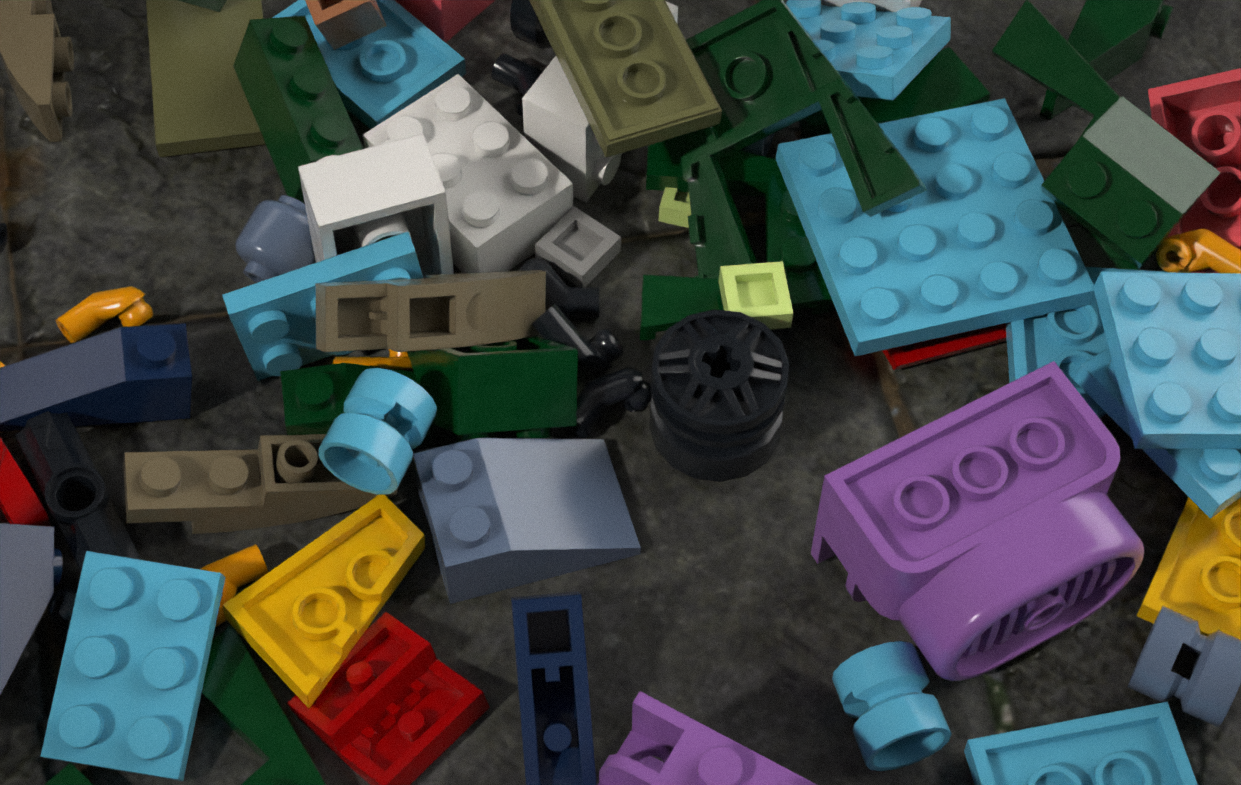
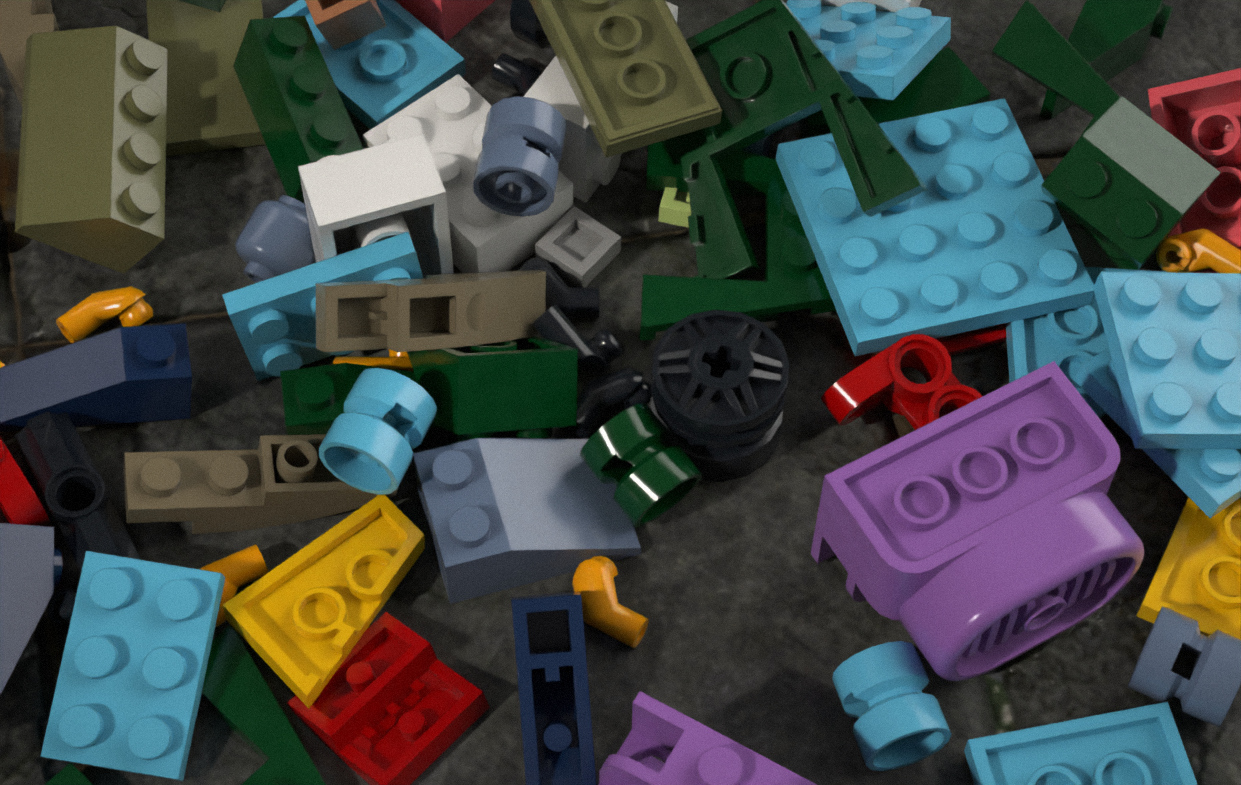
(93, 144): none -> olive slope
(520, 156): none -> sand blue wheel
(600, 603): none -> light orange arm
(636, 459): none -> dark green wheel
(758, 292): yellowish green plate -> none
(883, 382): none -> red piece

